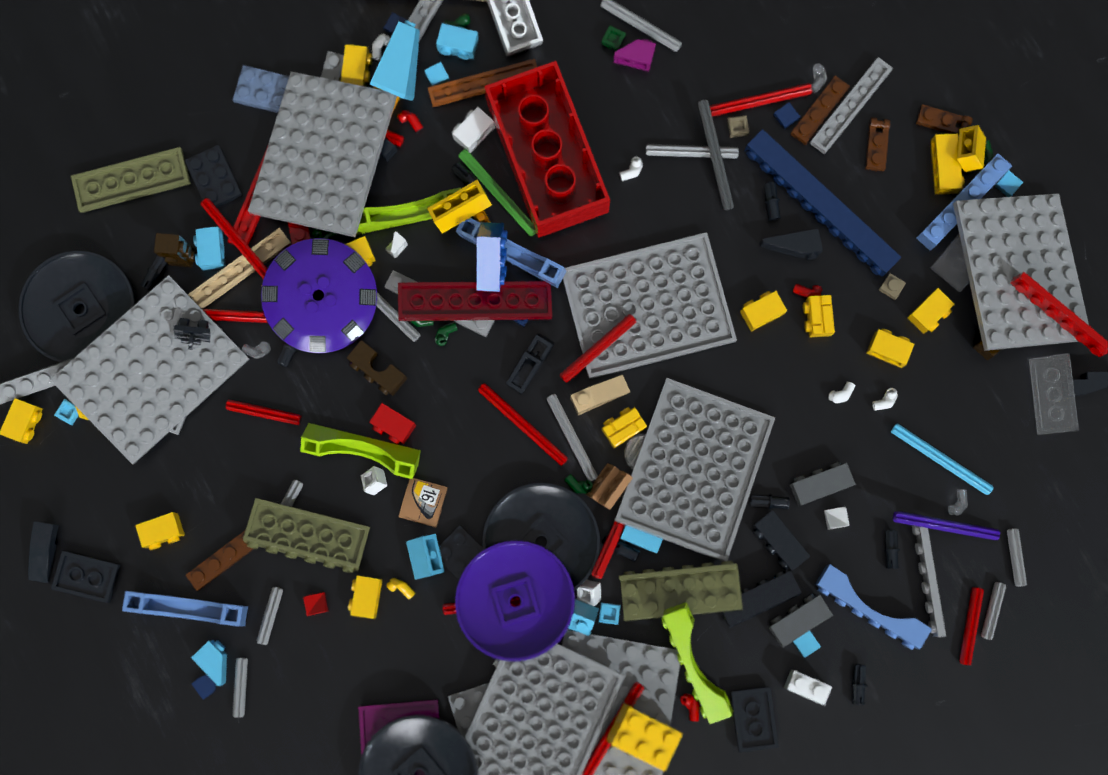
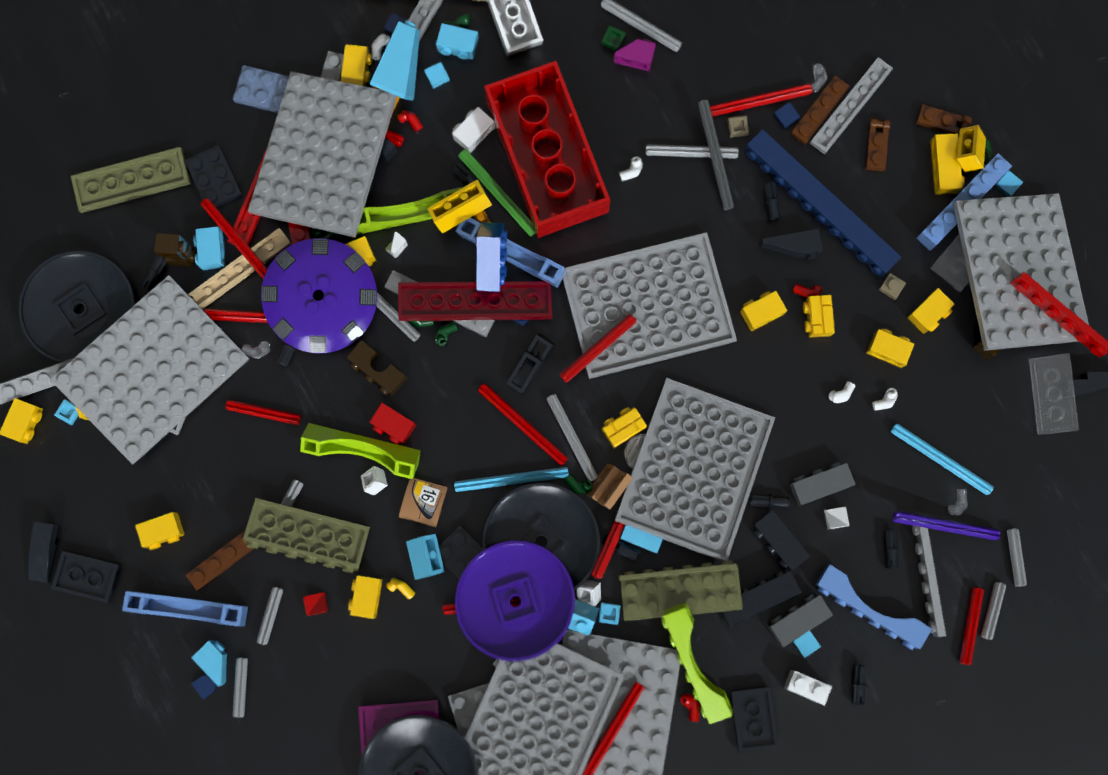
(192, 335): black hips -> none
(474, 84): dark orange plate -> none
(511, 479): none -> medium azure axle
(599, 394): tan slope -> none
(644, 737): yellow brick -> none

